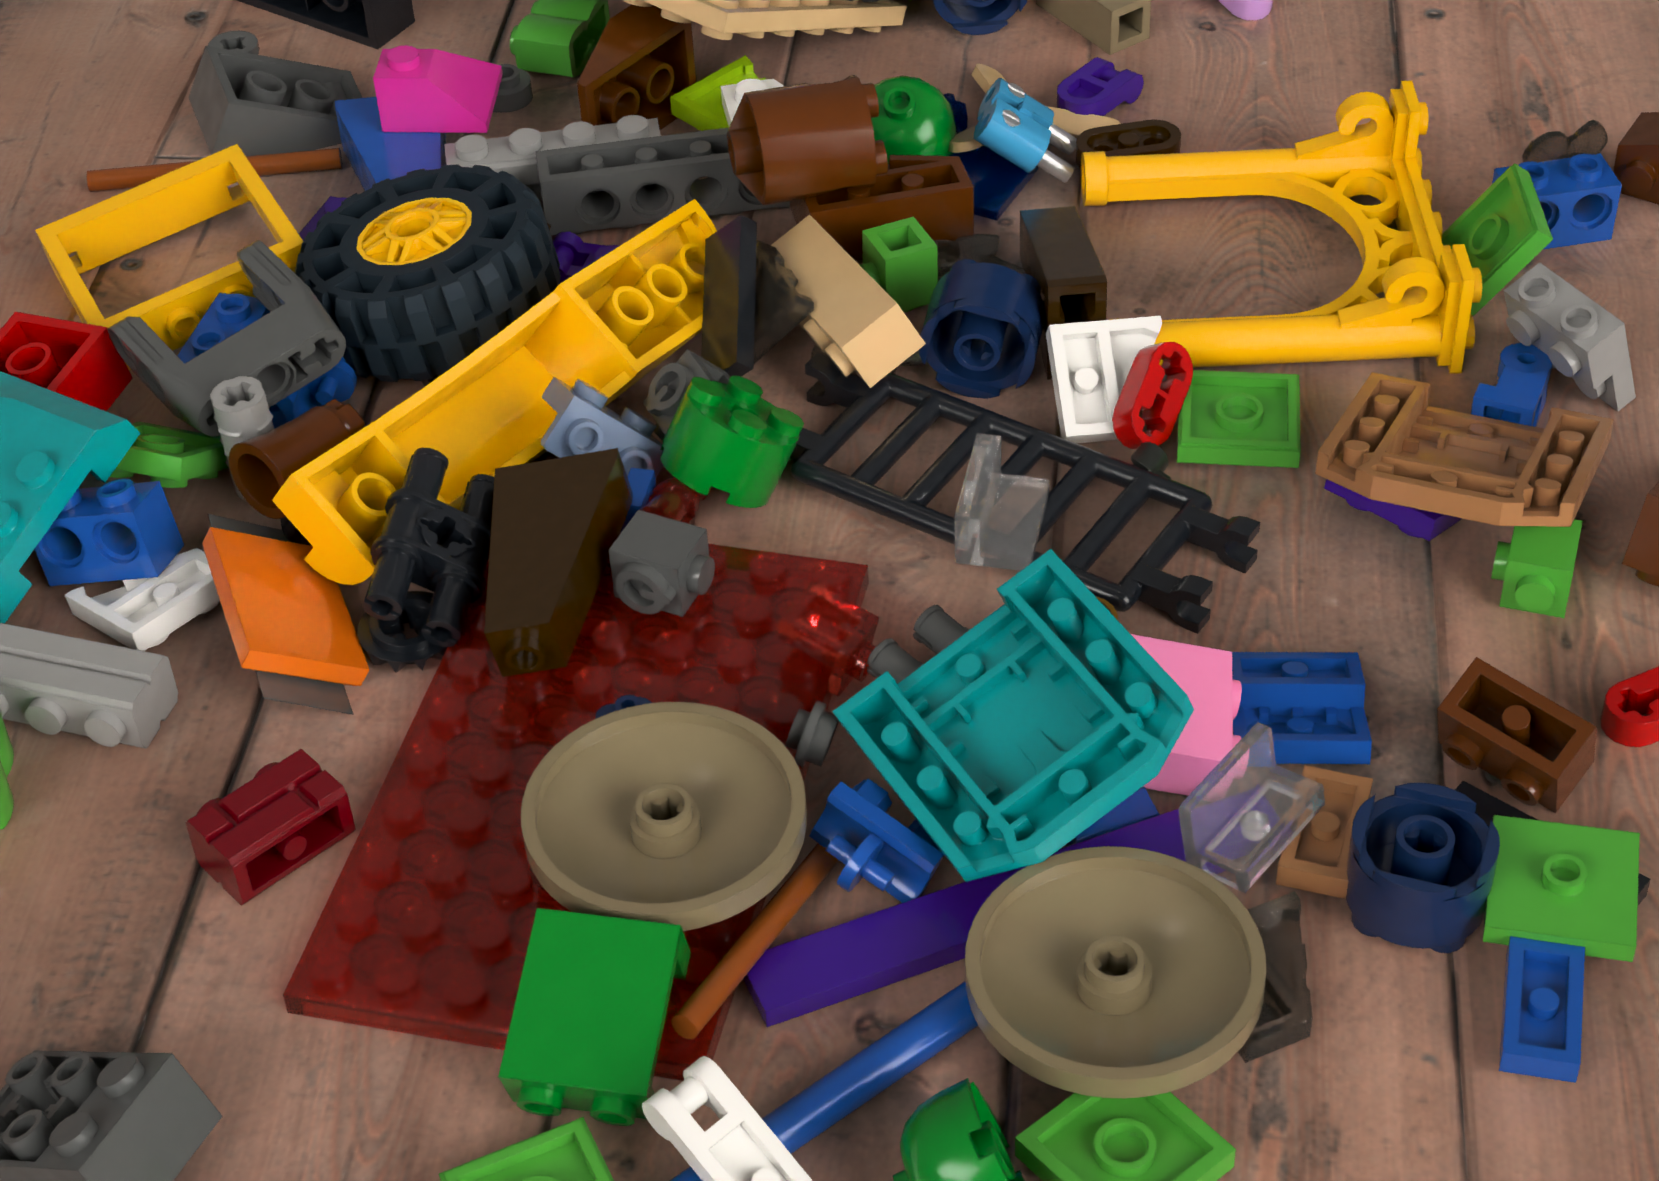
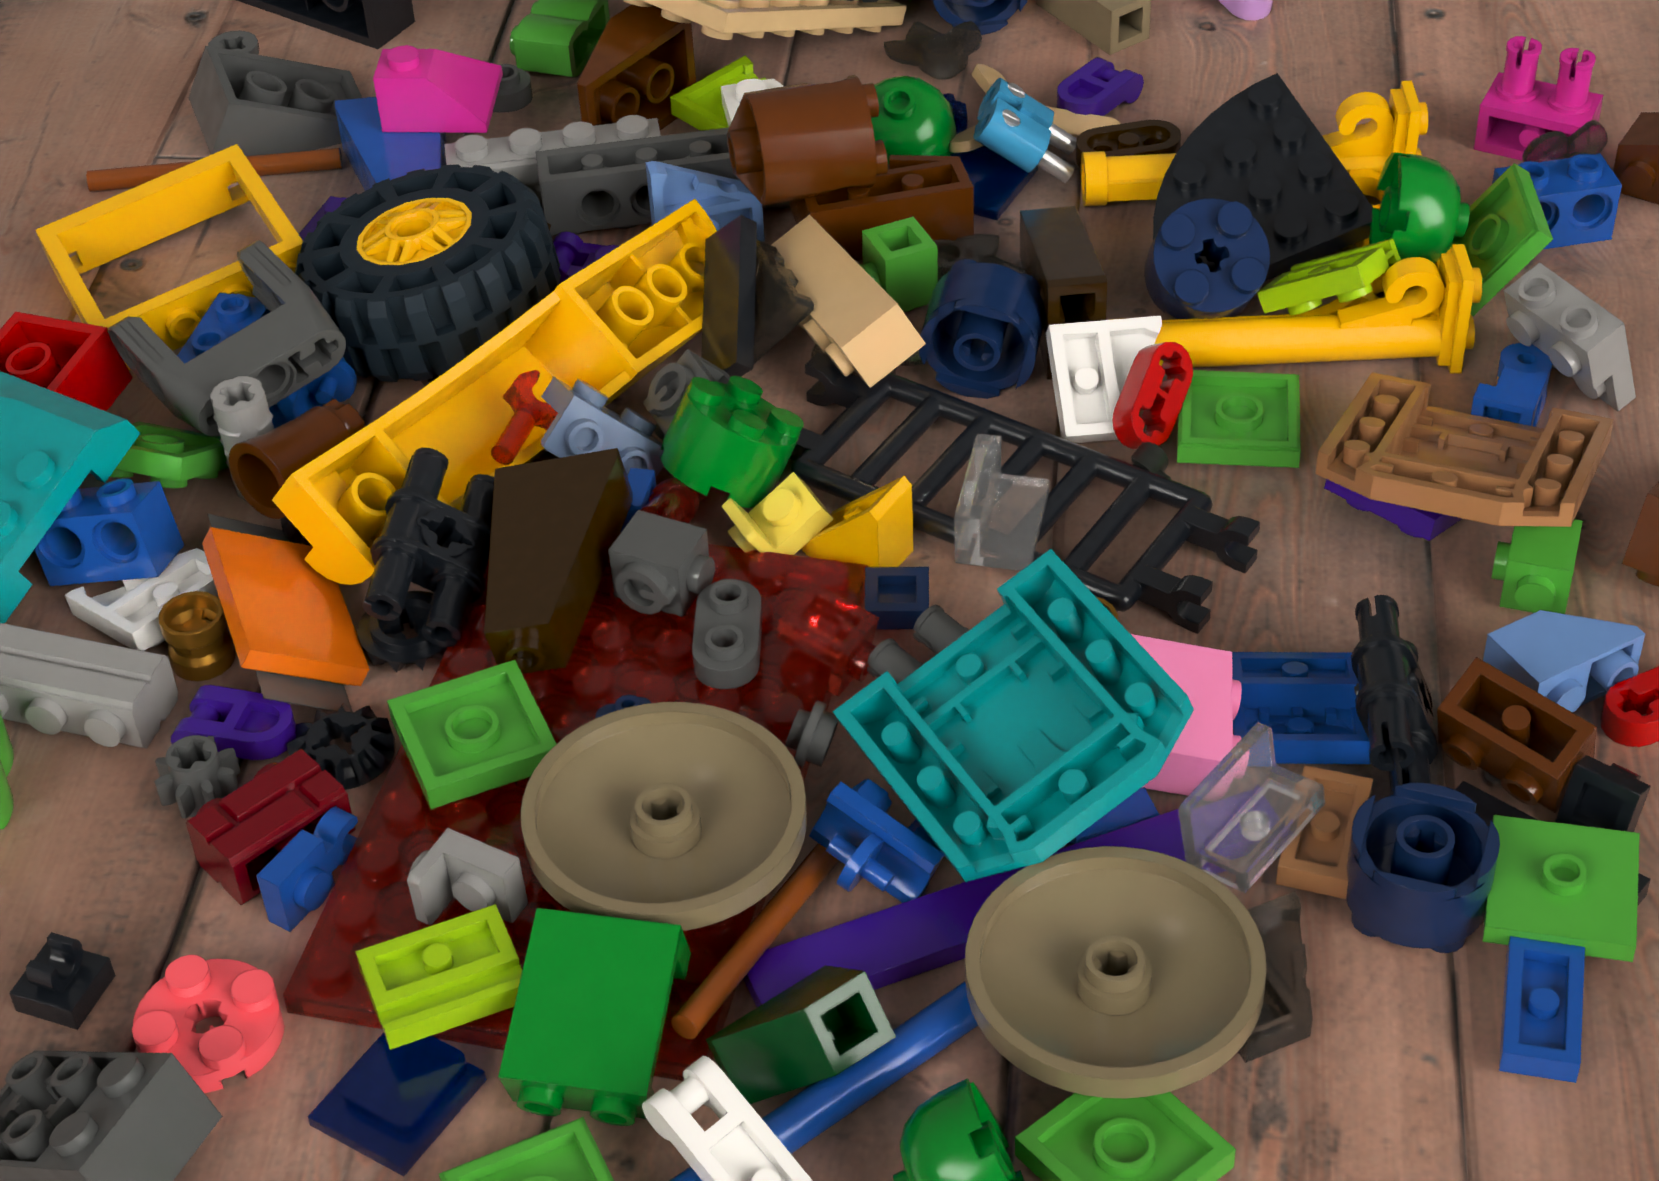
(62, 982): none -> black tile
(195, 773): none -> dark grey gear
(196, 636): none -> pearl gold wheel
(206, 989): none -> coral plate
(239, 721): none -> dark purple plate
(302, 871): none -> blue plate
(370, 738): none -> black gear
(398, 1100): none -> clear blue piece
(441, 976): none -> lime plate
(468, 872): none -> light grey bracket
(471, 733): none -> bright green plate
(527, 414): none -> clear red bar
(719, 196): none -> medium blue wing
(727, 634): none -> dark grey plate
(780, 521): none -> light yellow bracket
(803, 1034): none -> dark green slope
(870, 529): none -> yellow slope
(896, 595): none -> dark blue plate
(935, 52): none -> clear smoke plate
(1224, 235): none -> dark blue brick
(1276, 164): none -> black plate
(1340, 274): none -> lime plate
(1392, 696): none -> black pin
(1418, 207): none -> green cylinder
(1524, 108): none -> dark pink brick
(1566, 655): none -> medium blue slope
(1603, 796): none -> black tile

